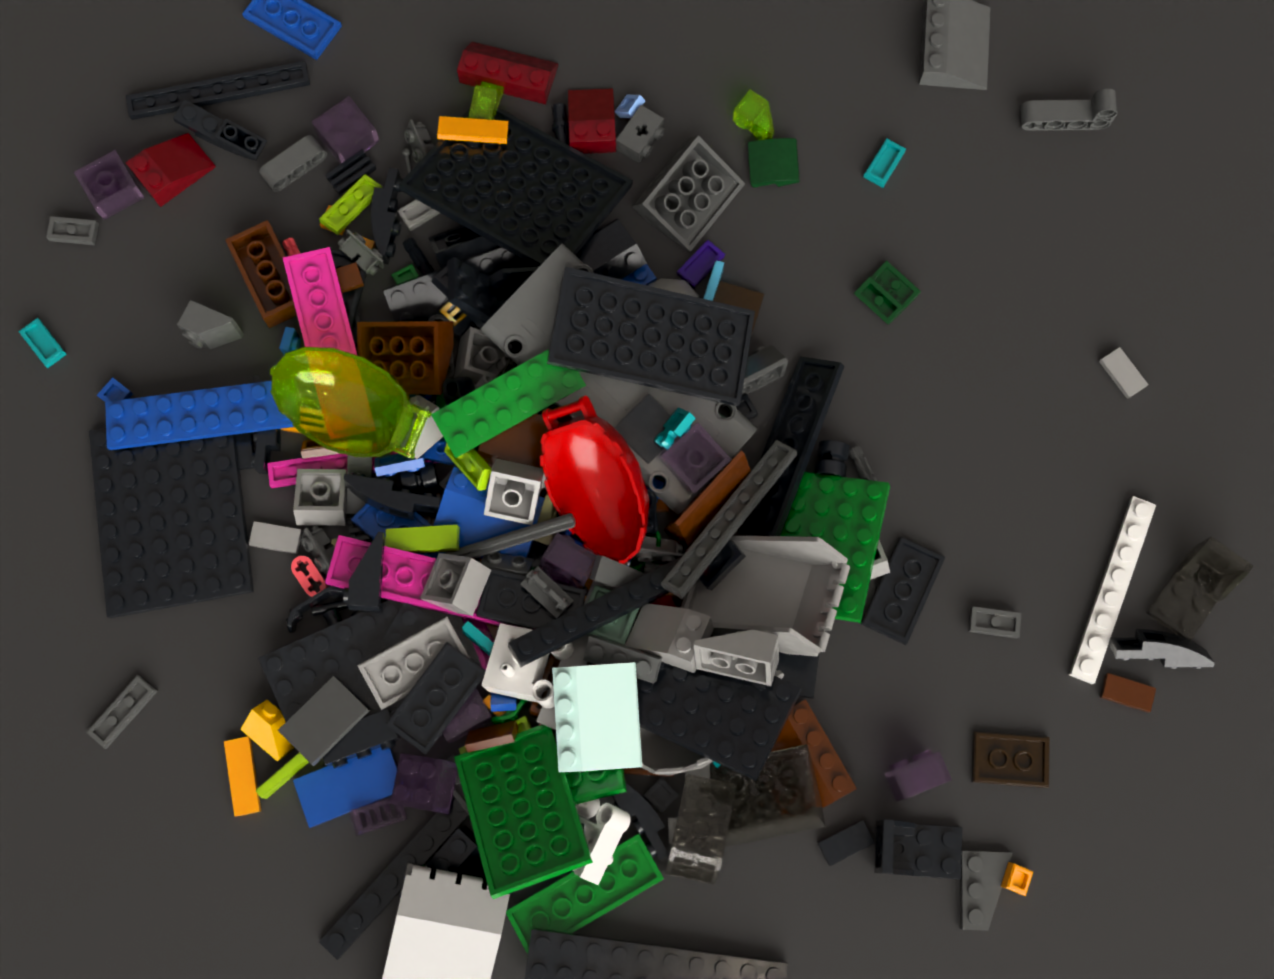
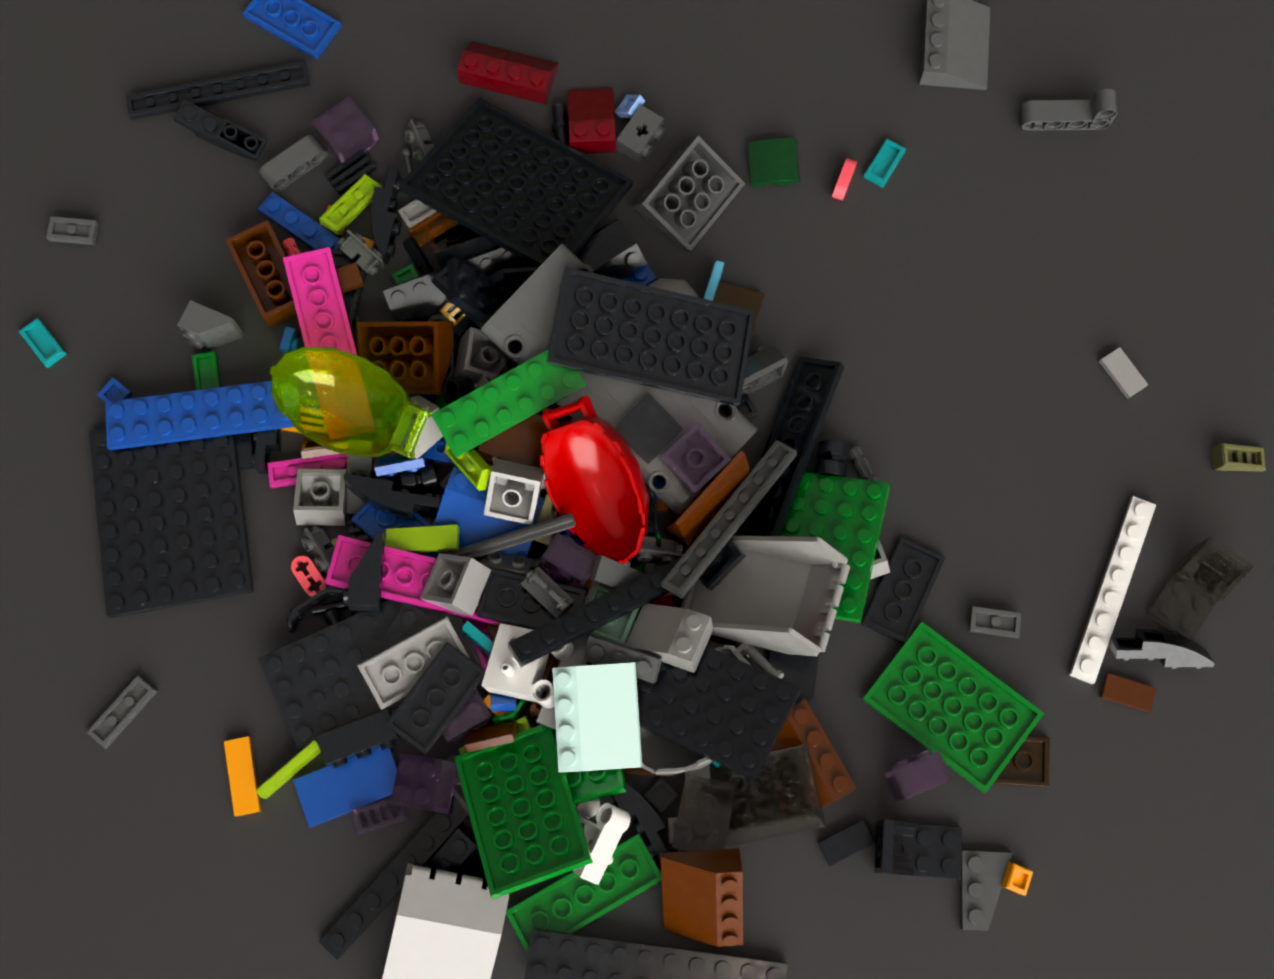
(109, 185): clear purple brick -> none
(170, 167): dark red slope -> none
(206, 370): none -> green tile
(263, 728): yellow slope -> none
(275, 537): light grey tile -> none
(297, 223): none -> blue plate
(323, 720): dark grey tile -> none
(431, 228): none -> clear orange tile
(472, 130): light orange tile -> none
(485, 101): clear neon green slope -> none
(675, 426): teal plate -> none
(700, 264): dark purple tile -> none
(704, 895): none -> reddish brown slope
(740, 655): light grey slope -> none
(754, 115): clear neon green slope -> none
(844, 179): none -> coral beam
(887, 292): dark green slope -> none
(953, 707): none -> green plate
(1223, 460): none -> olive slope

